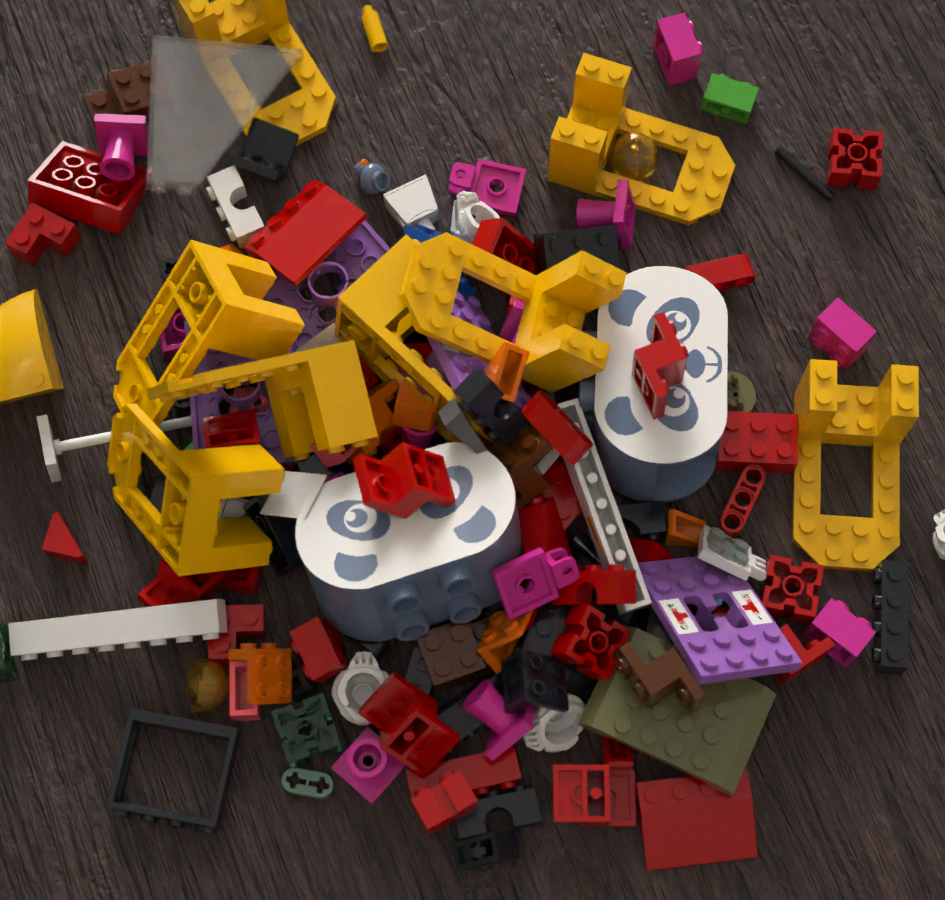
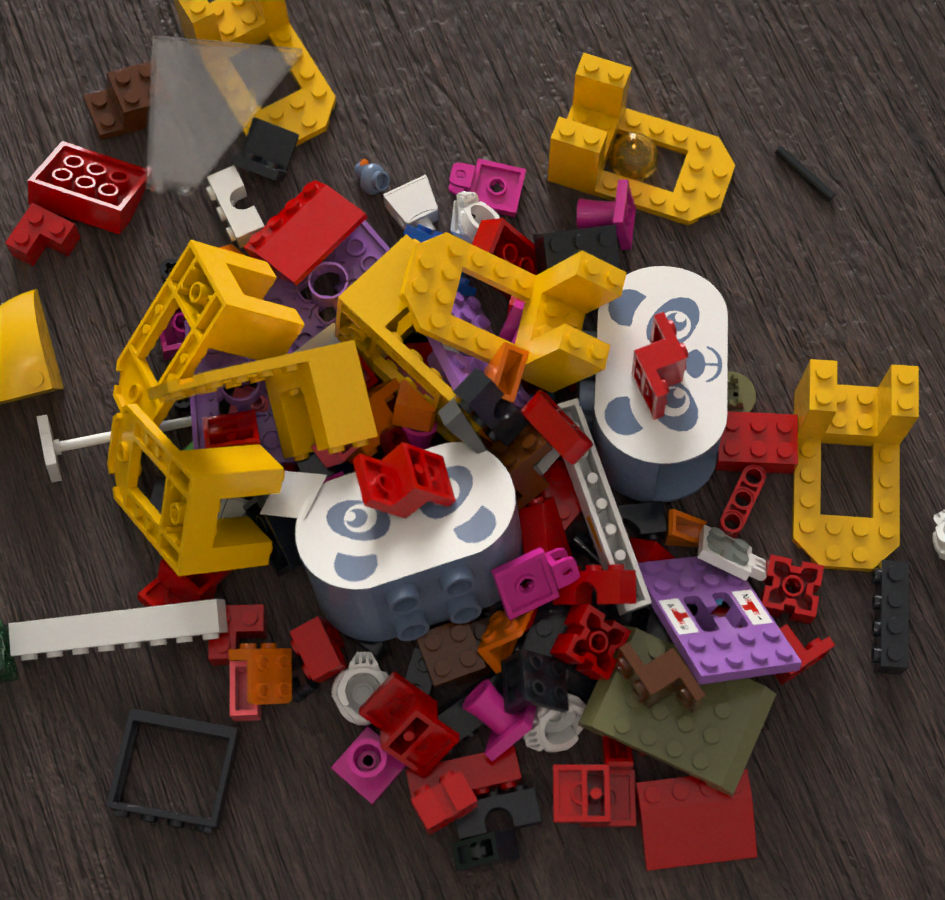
(61, 543): red slope -> none
(120, 140): dark pink plant -> none
(207, 684): clear yellow cylinder -> none
(243, 581): red slope -> none
(292, 723): clear green brick -> none
(307, 790): sand green beam -> none
(374, 29): yellow cylinder -> none
(677, 49): dark pink brick -> none
(726, 272): red beam -> none
(729, 98): bright green brick -> none
(841, 334): dark pink brick -> none
(844, 629): dark pink brick -> none
(854, 159): red brick -> none

